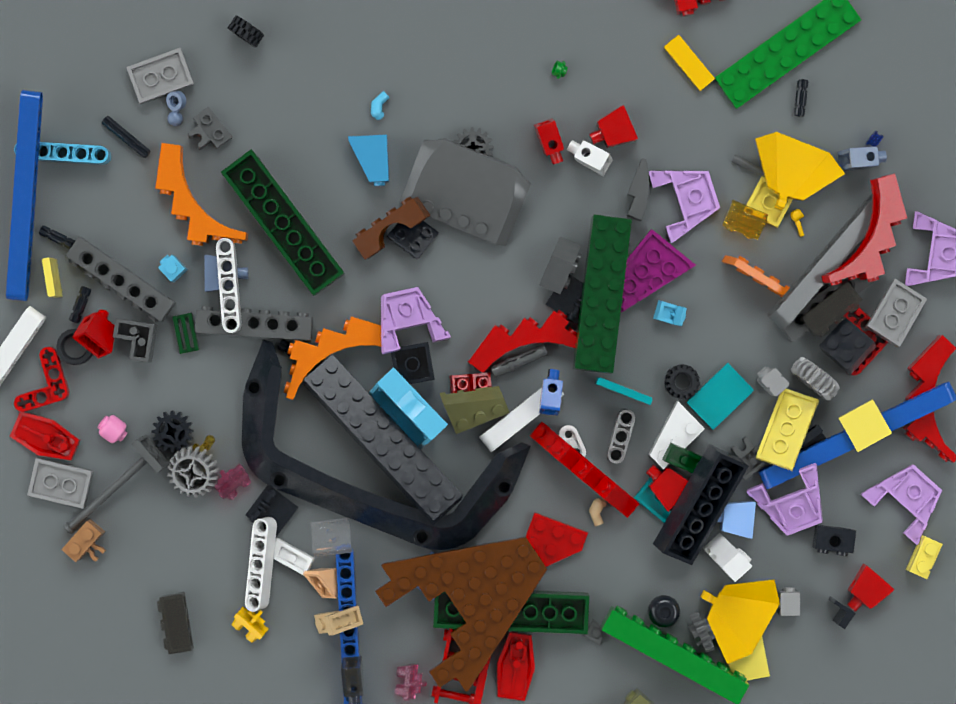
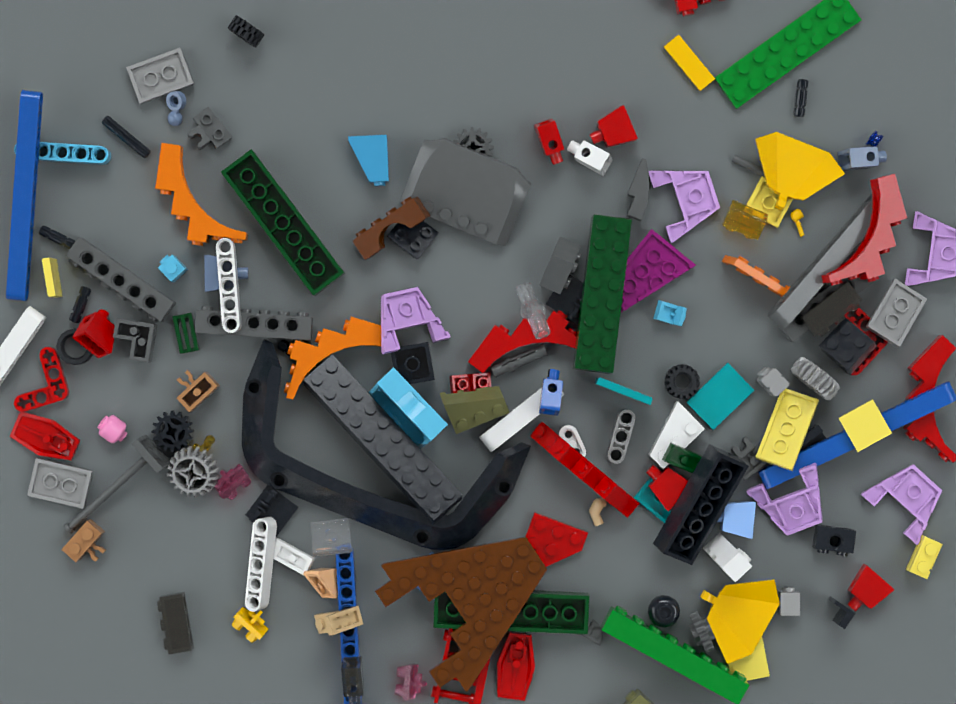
(197, 391): none -> medium nougat brick
(376, 105): medium azure arm -> none
(532, 310): none -> clear piece
(559, 69): green plate -> none

